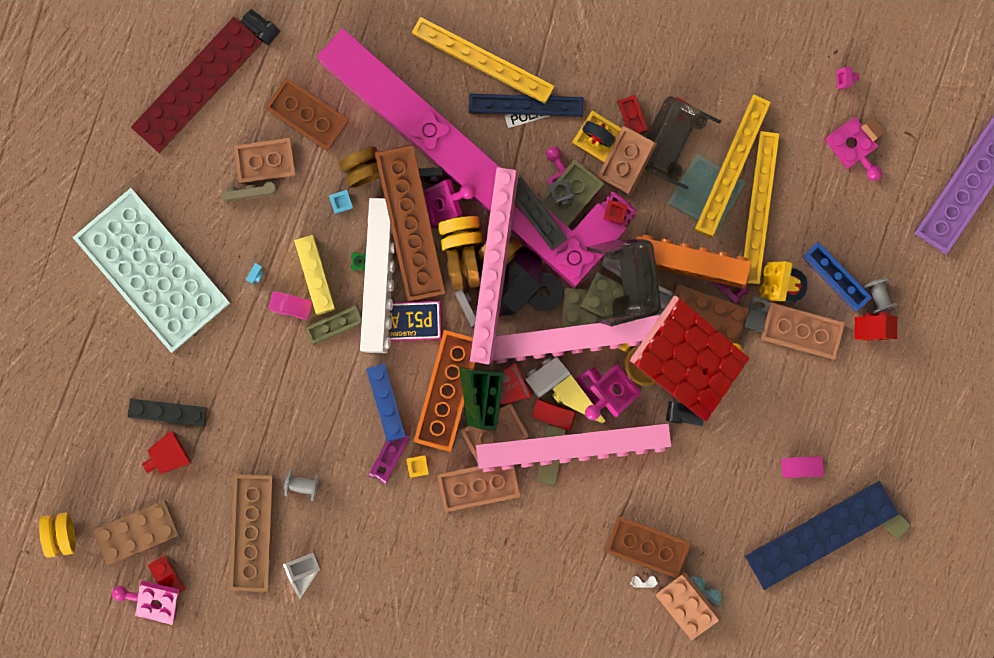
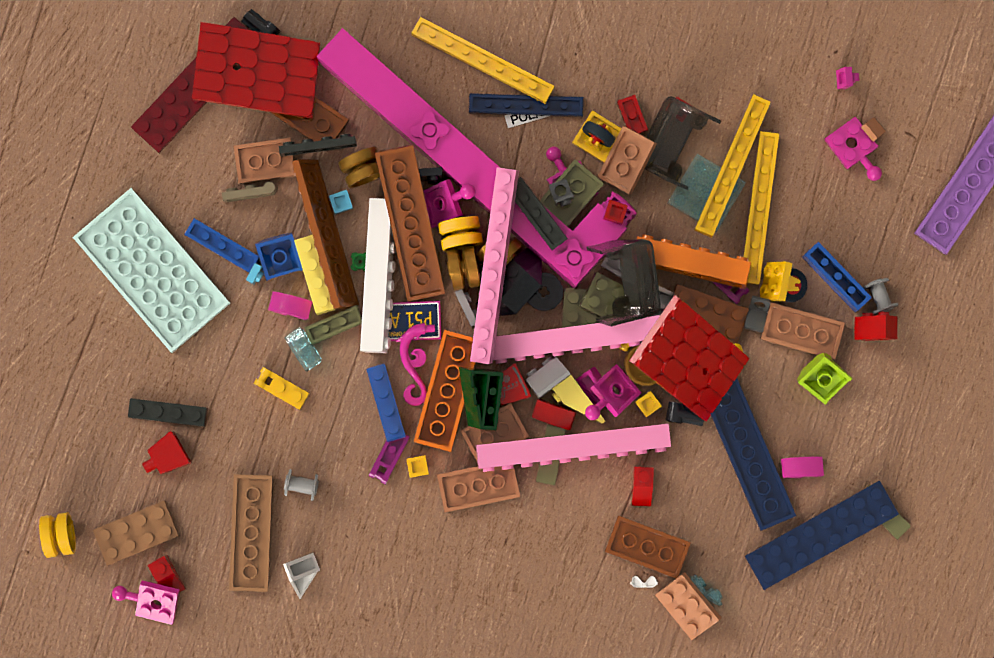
(221, 245): none -> blue plate
(272, 75): none -> red piece
(278, 255): none -> blue slope
(282, 388): none -> yellow plate
(303, 349): none -> clear light blue slope
(325, 144): none -> pearl dark grey plate
(325, 233): none -> dark orange plate
(414, 331): none -> dark pink plant
(642, 486): none -> red slope
(648, 404): none -> yellow plate
(751, 459): none -> dark blue plate
(823, 377): none -> lime slope

